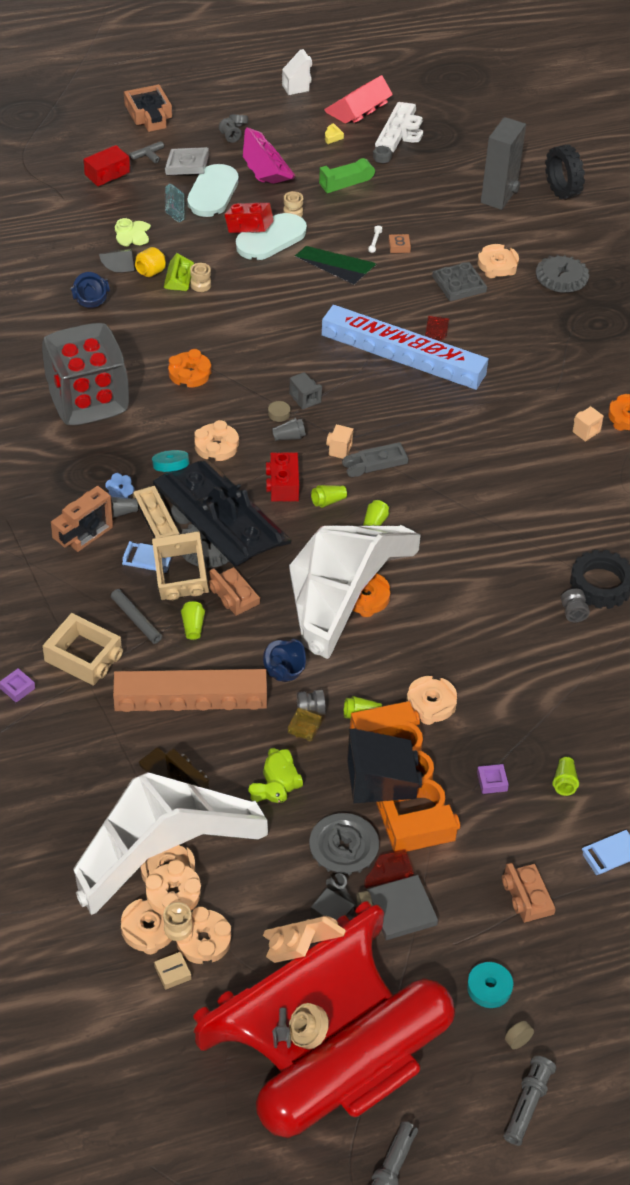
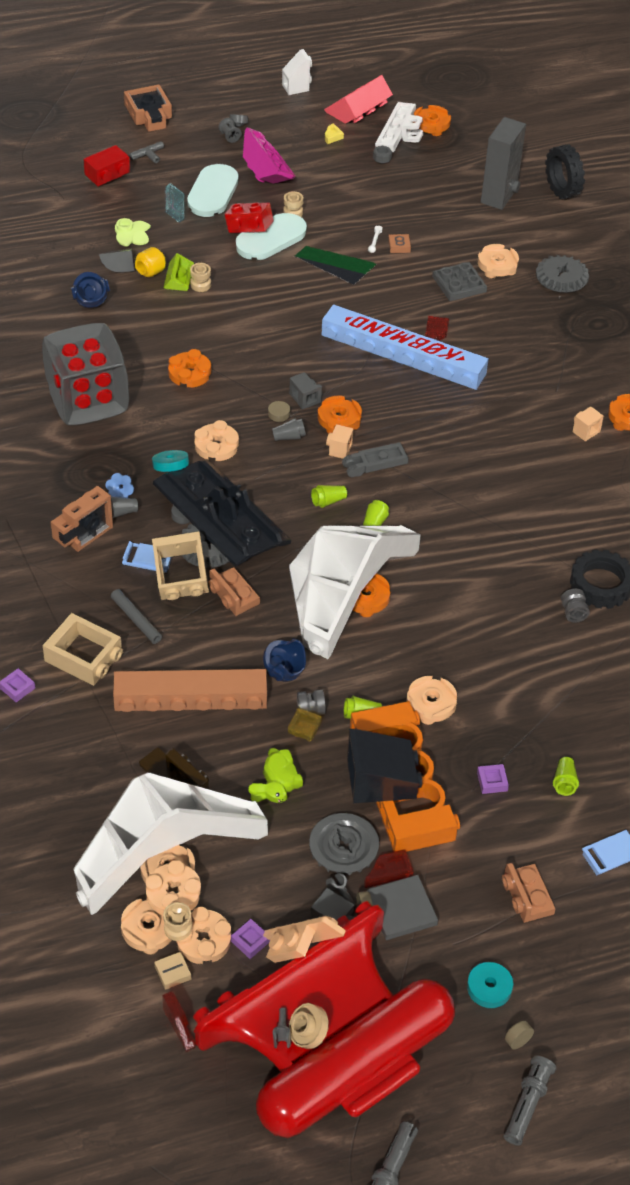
(155, 513): tan plate -> none
(178, 1020): none -> clear red tile
(187, 161): light grey plate -> none
(192, 619): lime cone -> none
(249, 939): none -> medium lavender tile
(283, 477): red brick -> none
(345, 175): bright green leg -> none
(350, 413): none -> orange plate
(434, 119): none -> orange plate

